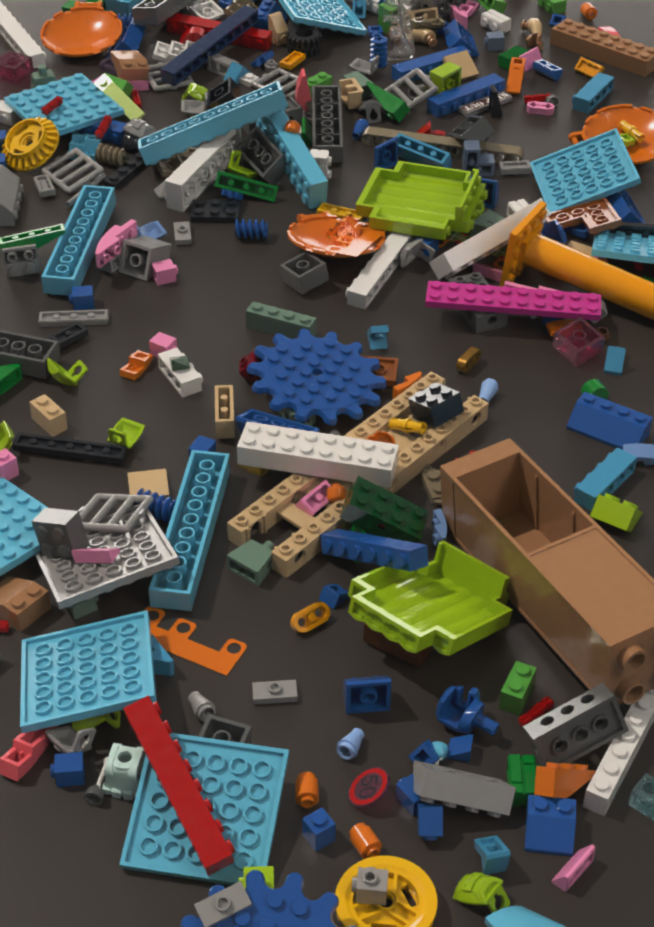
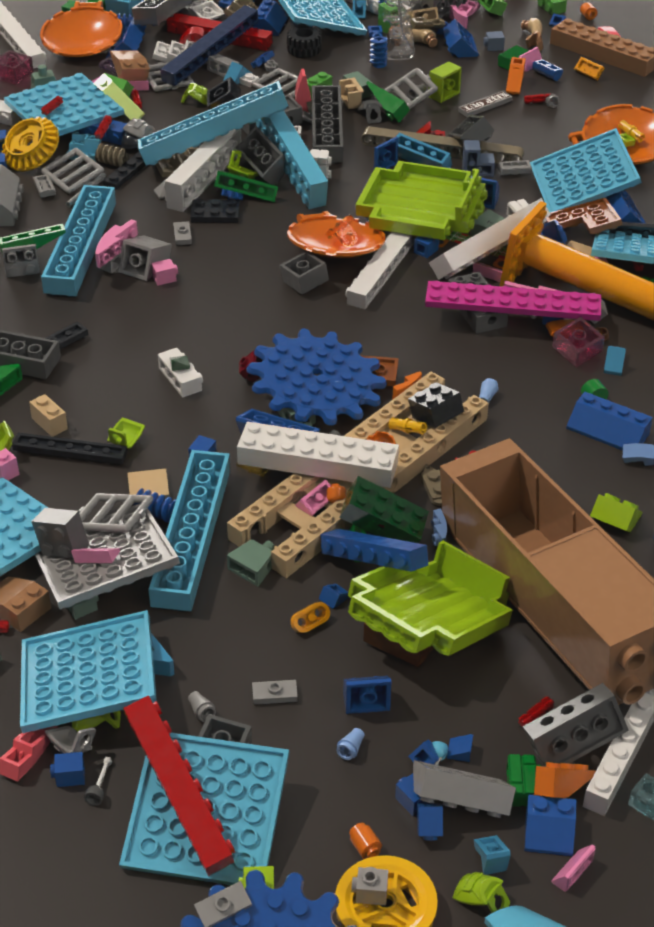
(64, 376): lime piece -> none
(66, 318): light grey tile -> none
(82, 297): blue brick -> none
(122, 771): light aqua piece -> none
(137, 365): orange slope -> none
(152, 230): medium blue piece -> none
(161, 343): bright pink brick -> none
(180, 645): orange piece -> none
(193, 107): light grey piece -> none
(224, 412): tan brick -> none
(251, 229): blue piece -> none
(277, 320): sand green brick -> none
(278, 27): tan slope -> none
(292, 60): light orange plate -> none
(292, 126): orange piece -> none
(306, 132): green slope -> none
(306, 790): orange brick -> none
(318, 829): blue brick -> none
(341, 212): yellow tile -> none
(359, 128): blue cone -> none
(359, 244): piece -> none
(364, 67): light grey piece -> none
(369, 787): piece -> none
(377, 337): dark azure slope -> none
(413, 250): light grey piece -> none
(424, 63): blue brick -> none
(453, 98): blue brick -> none
(464, 715): blue piece -> none
(465, 61): tan tile -> none
(468, 359): pearl gold beam -> none
(494, 103): black slope -> none
(495, 21): white brick -> none
(517, 688): bright green brick -> none
(540, 108): bright pink beam -> none
(580, 231): blue plate -> none
(593, 93): dark azure brick -> none
(605, 477): dark azure brick -> none

